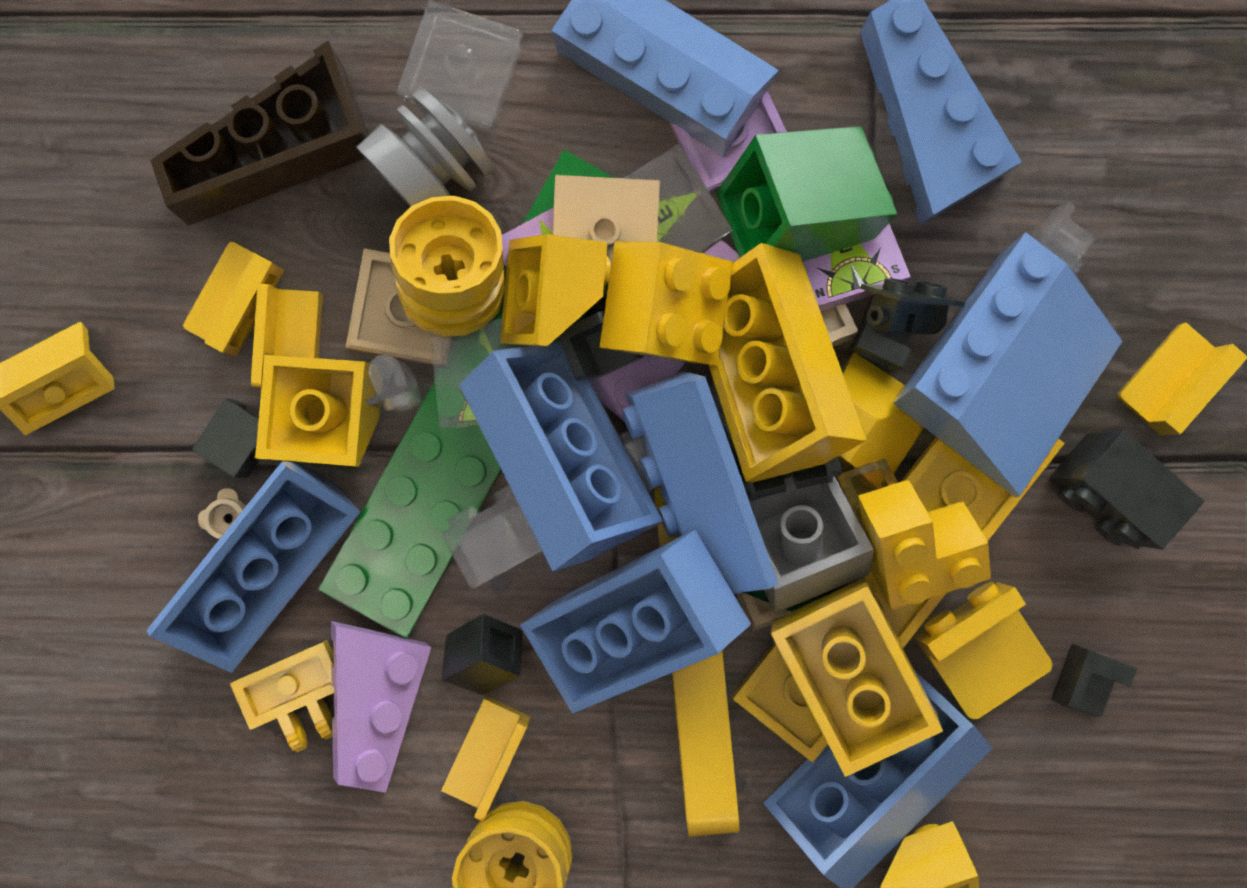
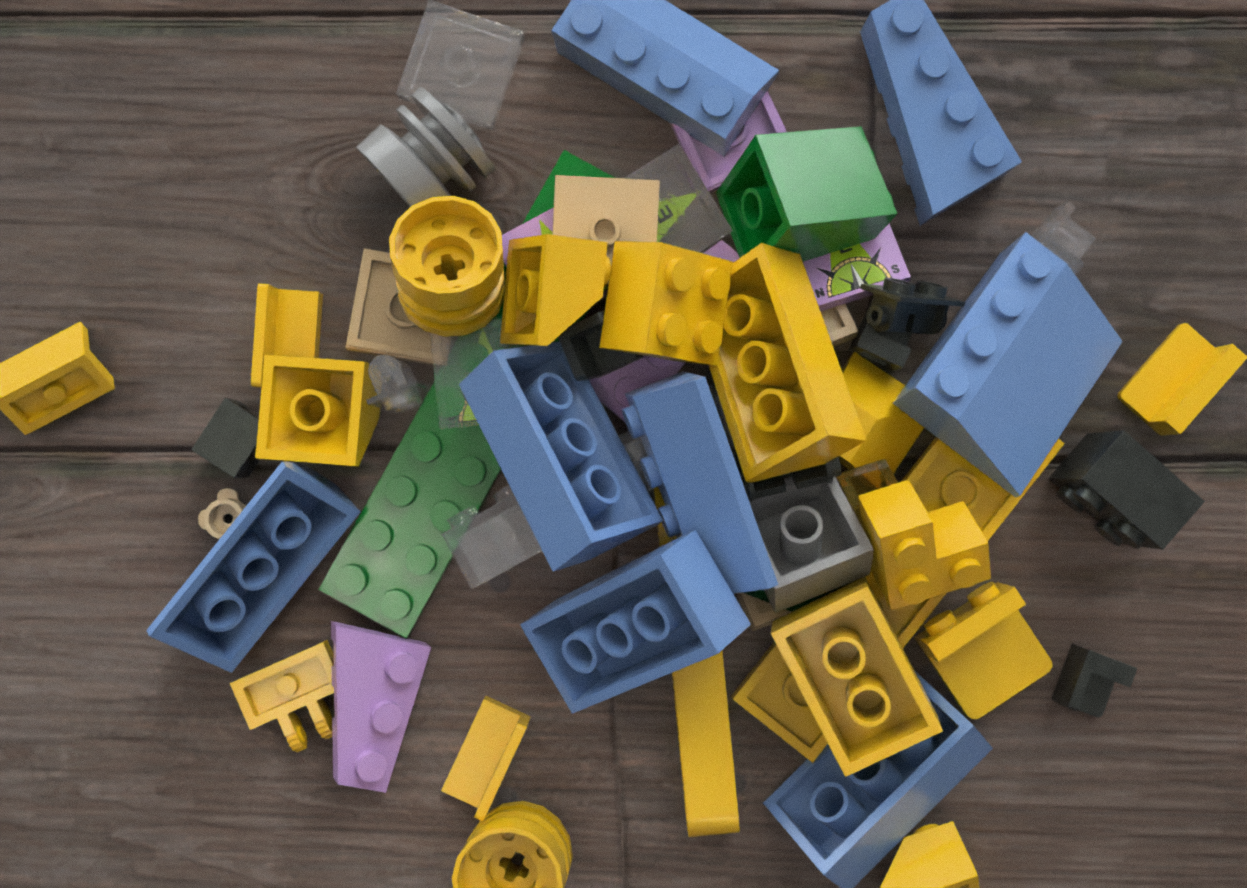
(228, 301): yellow panel -> none
(266, 143): dark brown wedge -> none
(482, 655): pearl dark grey panel -> none

